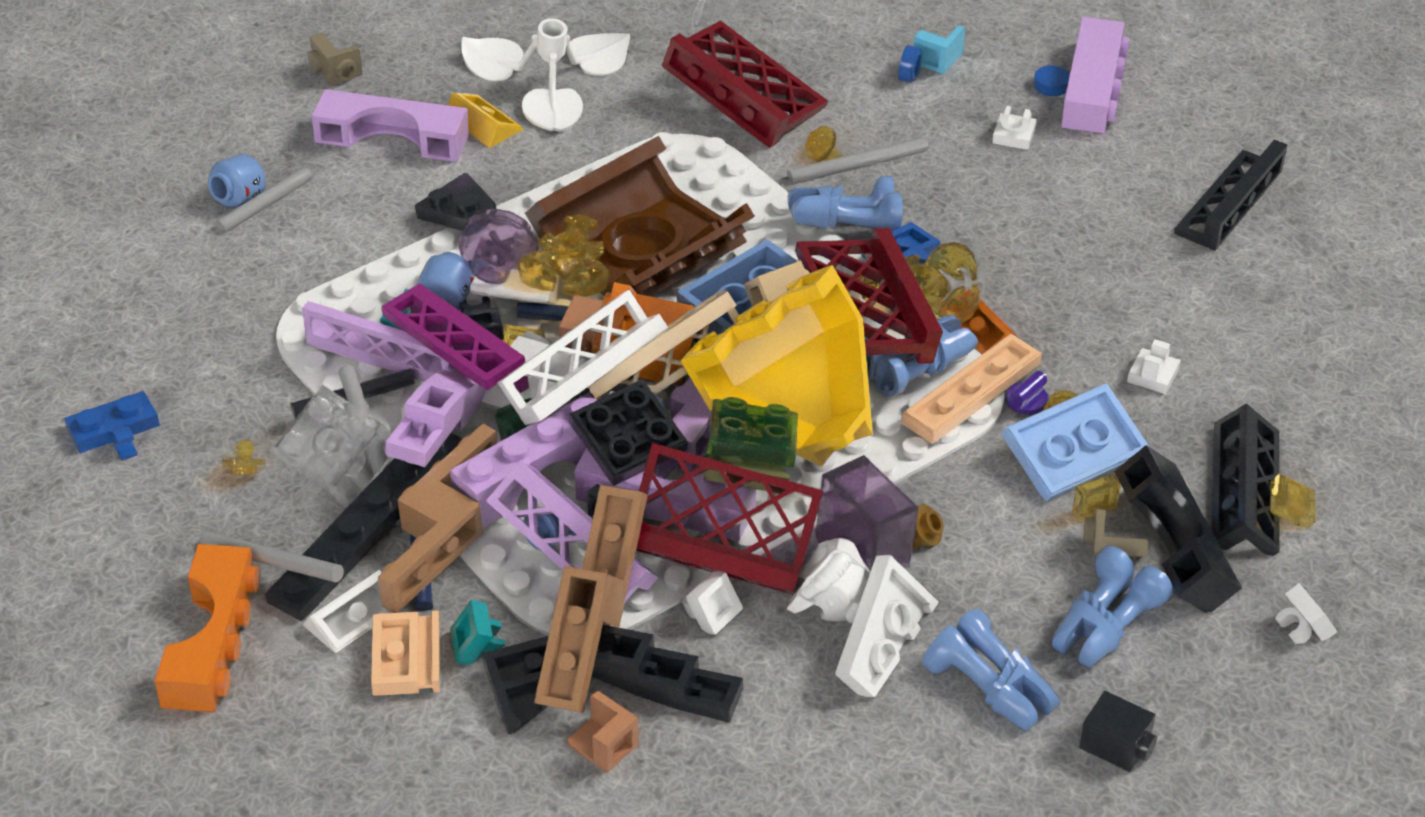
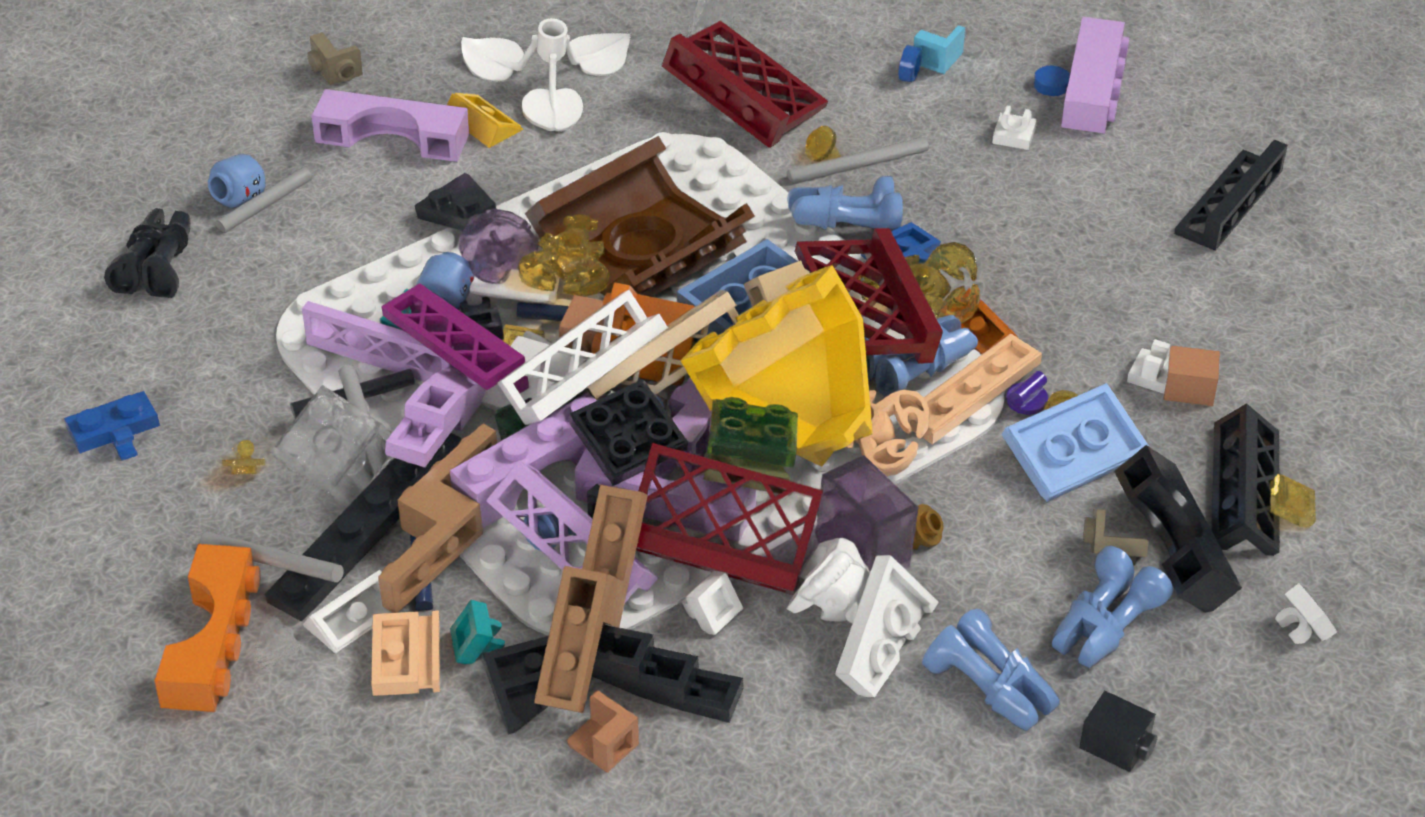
(157, 246): none -> black piece
(880, 447): none -> light nougat animal
(1096, 494): clear yellow tile -> none
(1192, 375): none -> nougat panel

